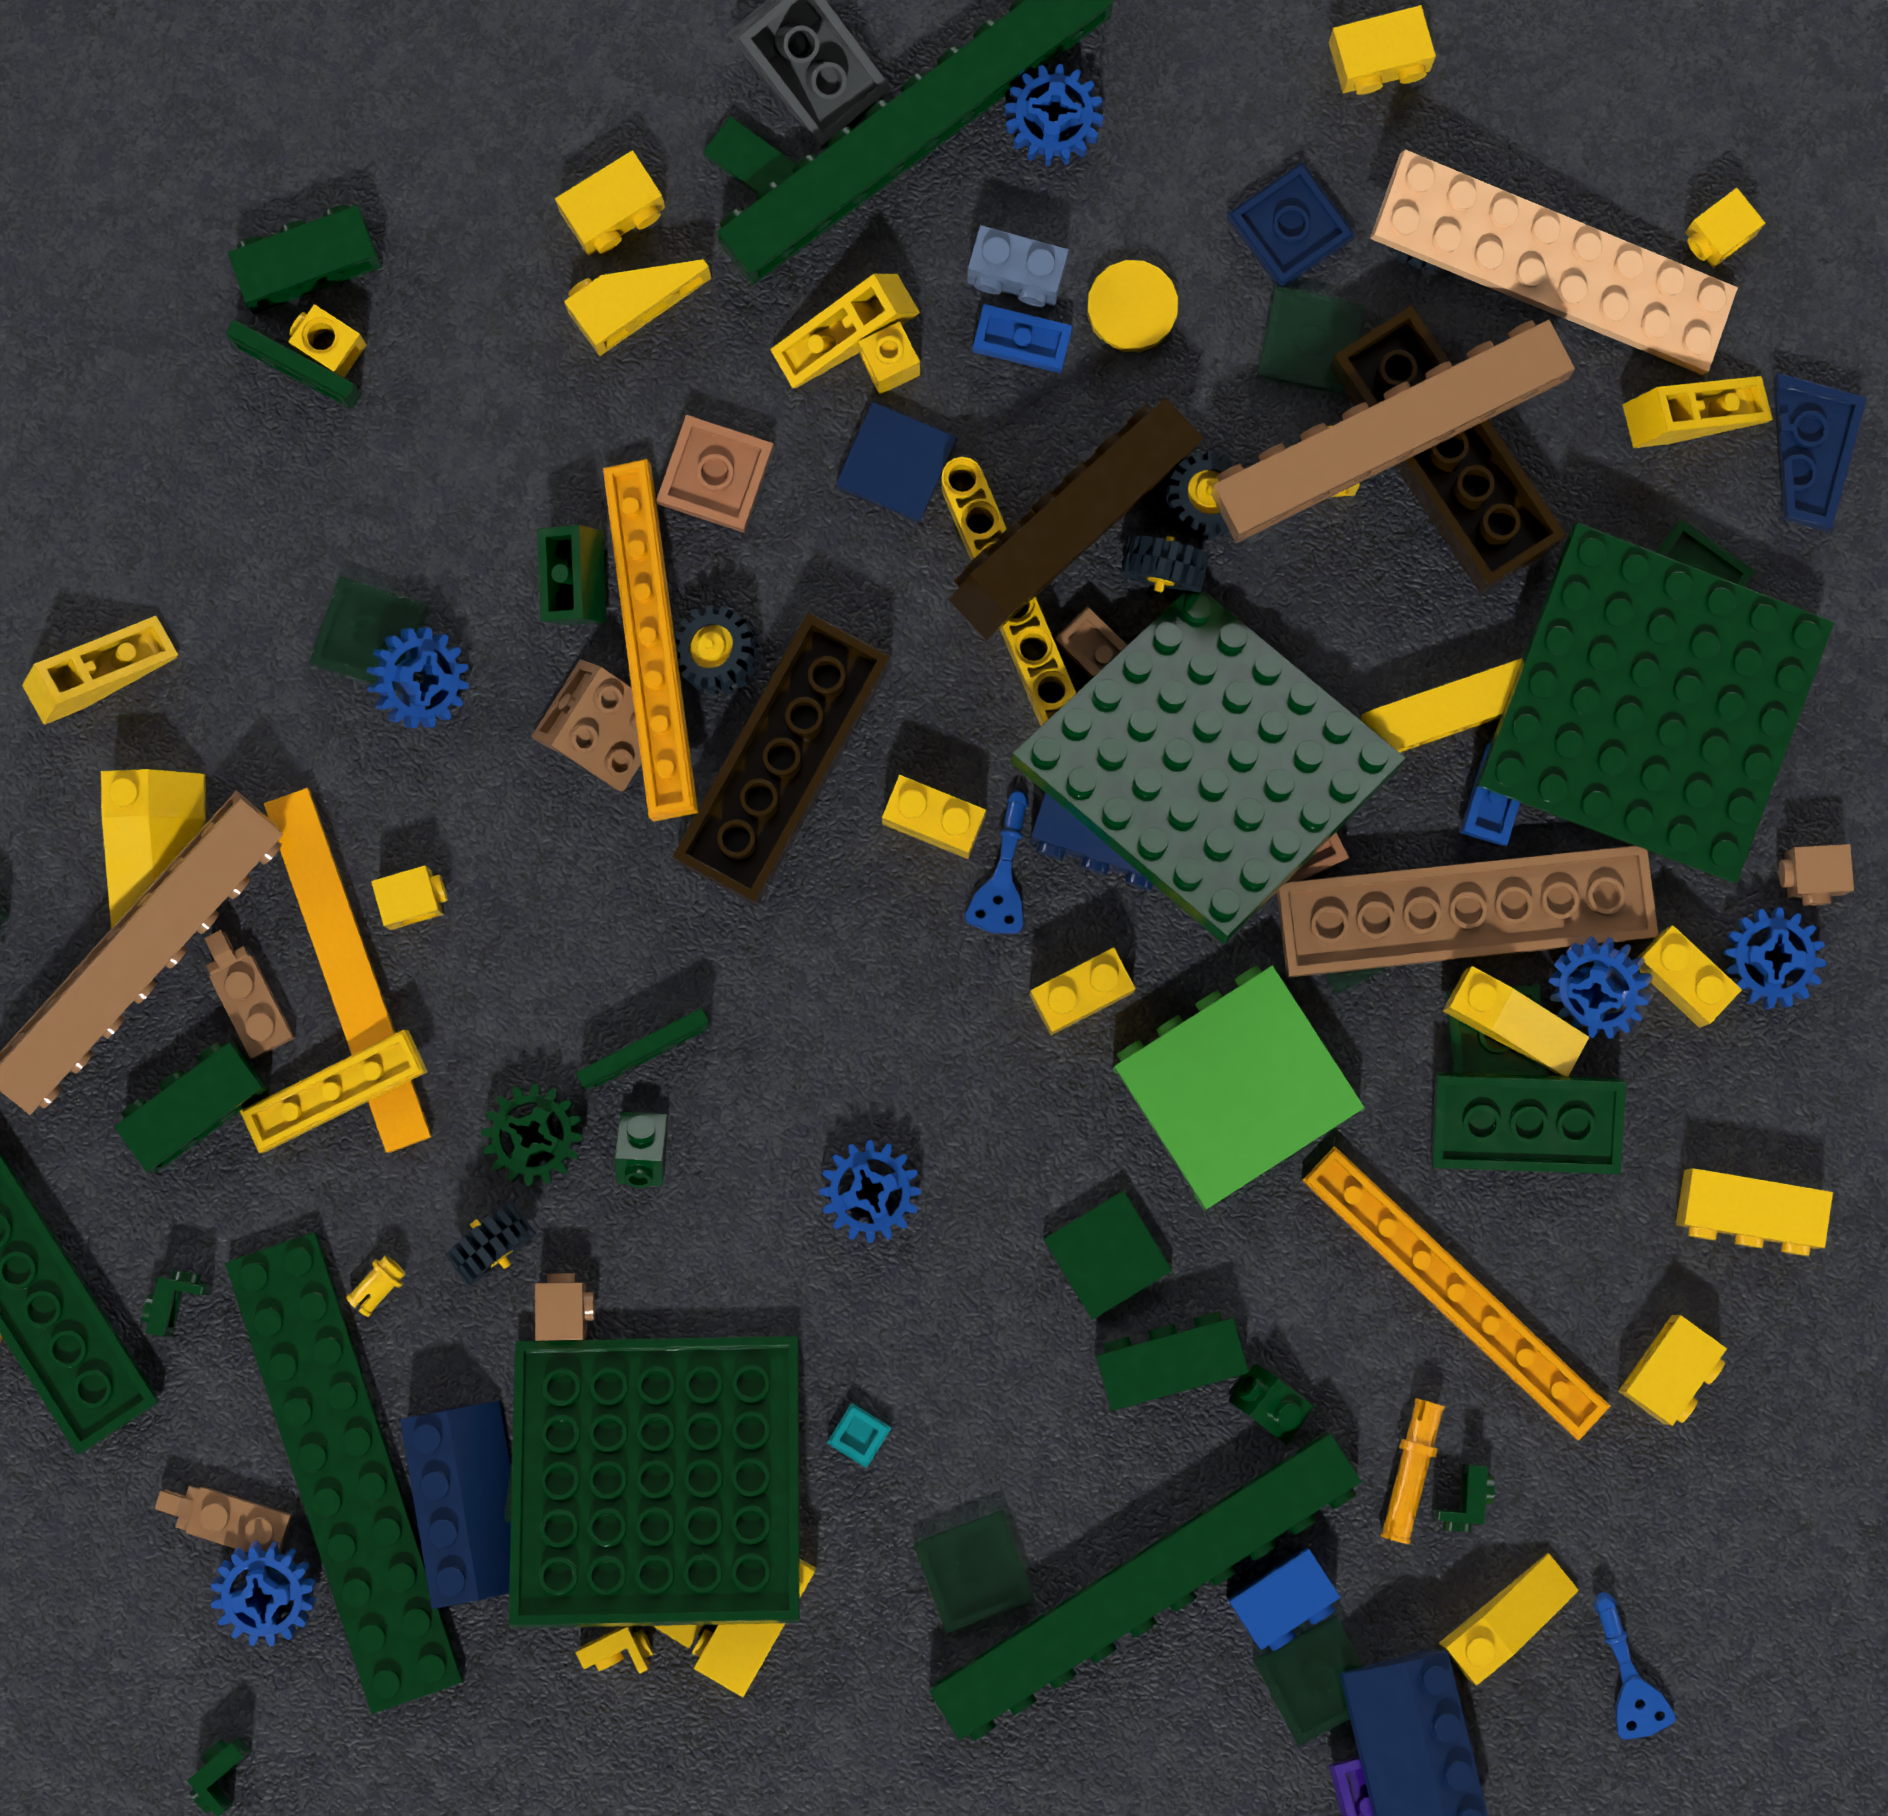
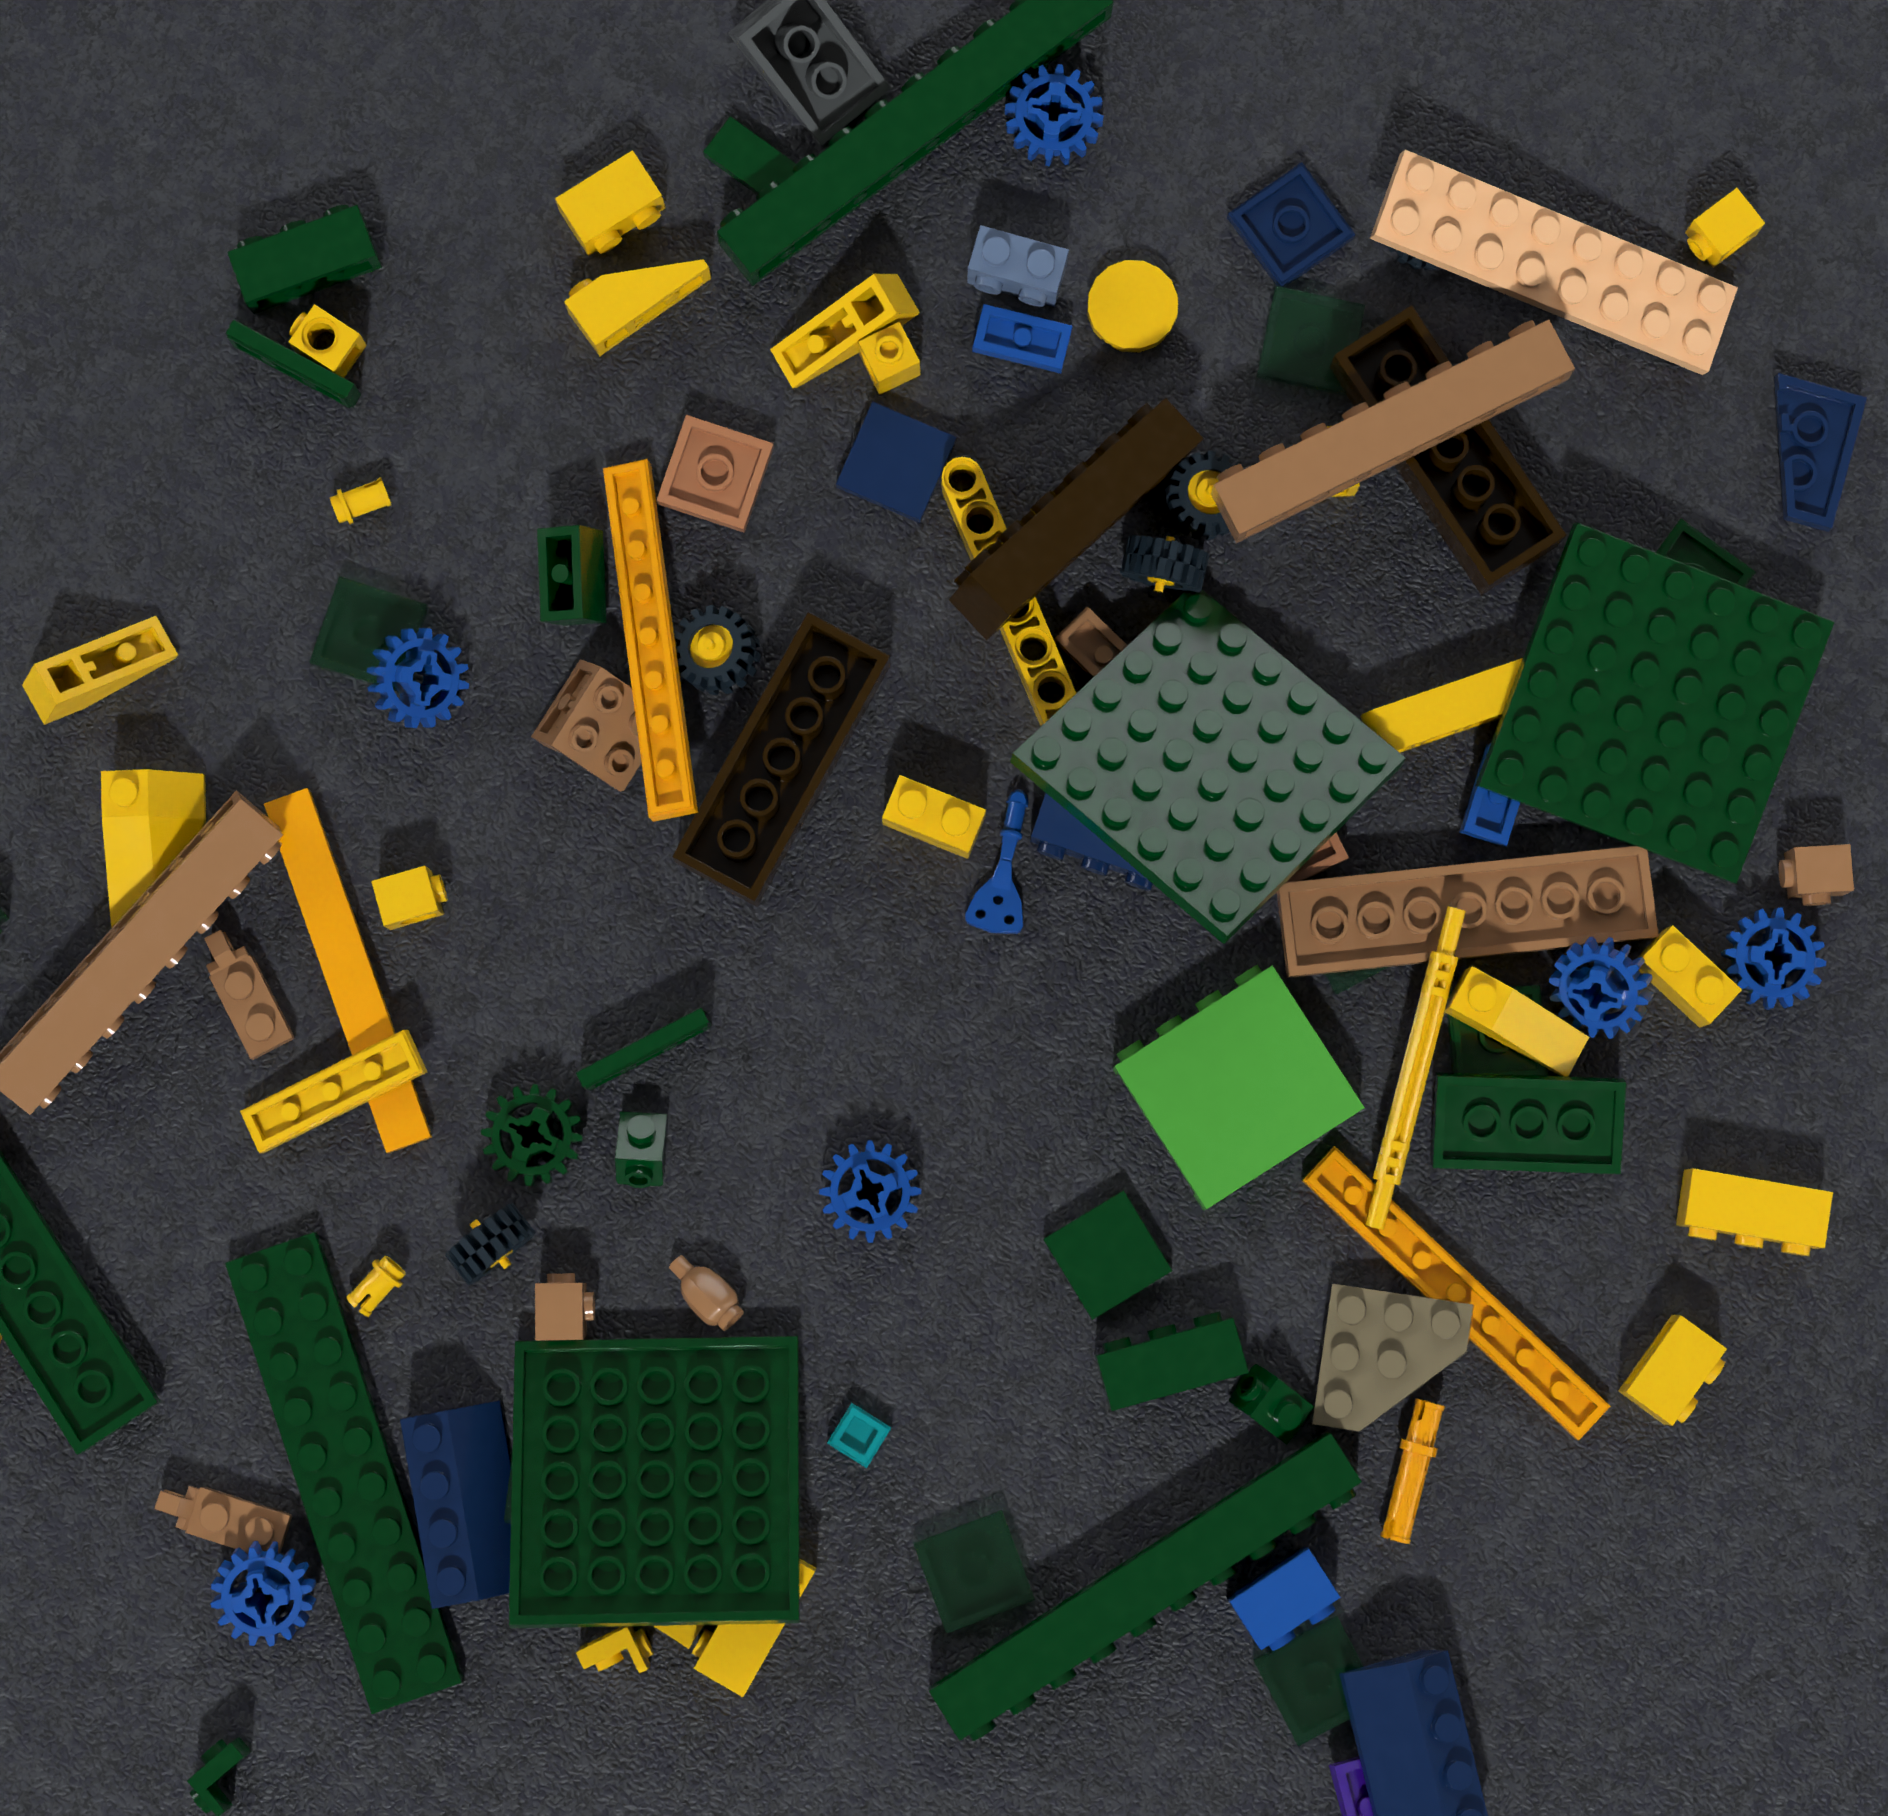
(163, 1307): dark green bracket -> none
(190, 1106): dark green brick -> none
(359, 501): none -> yellow pin
(707, 1294): none -> medium nougat plant
(1082, 991): yellow brick -> none
(1382, 50): yellow brick -> none
(1383, 1351): none -> dark tan plate
(1415, 1068): none -> yellow axle
(1476, 1492): dark green bracket -> none
(1509, 1620): yellow slope -> none
(1633, 1686): blue piece -> none
(1696, 410): yellow slope -> none

